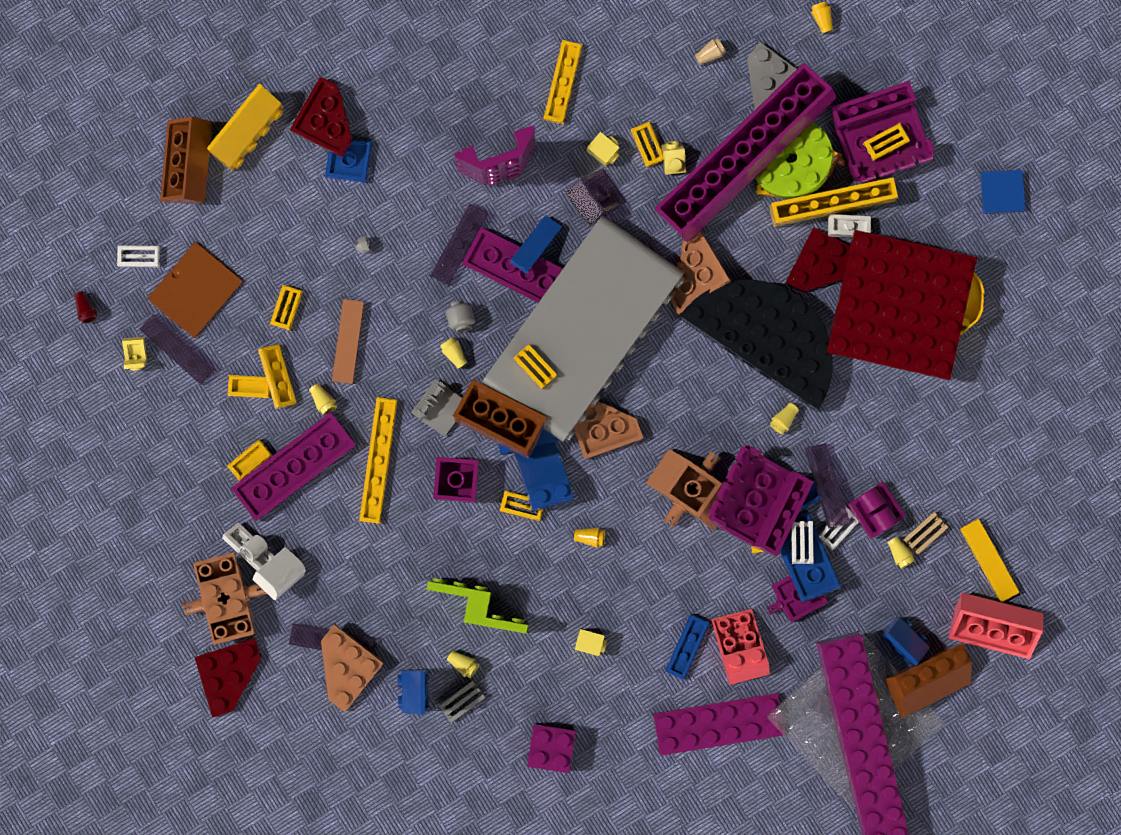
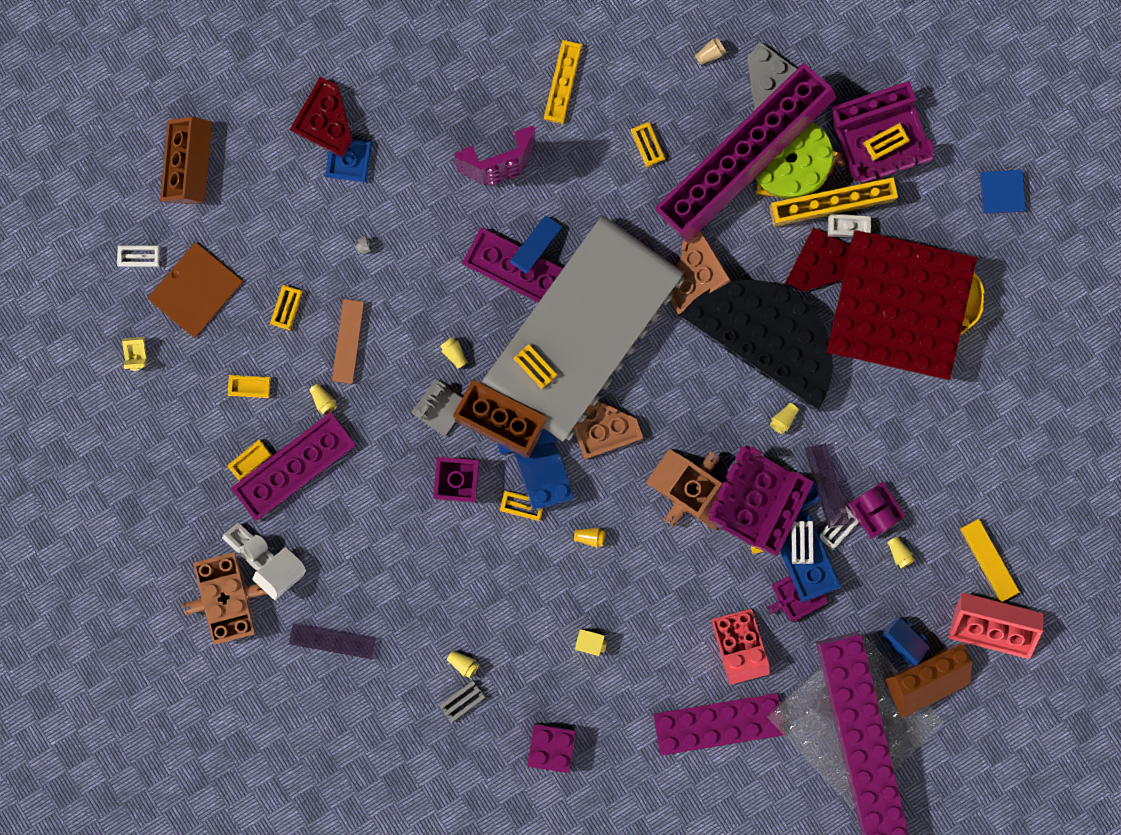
(85, 309): dark red cone -> none
(177, 349): clear purple tile -> none
(227, 674): dark red plate -> none
(245, 128): yellow slope -> none
(277, 376): yellow tile -> none
(346, 666): nougat plate -> none
(378, 460): yellow tile -> none
(414, 691): blue slope -> none
(459, 244): clear purple tile -> none
(460, 316): light grey head -> none
(477, 606): lime bracket -> none
(595, 196): clear purple slope -> none
(604, 149): light yellow brick -> none
(673, 157): light yellow bracket -> none
(687, 646): blue tile -> none
(822, 15): yellow cone -> none
(938, 521): tan tile -> none

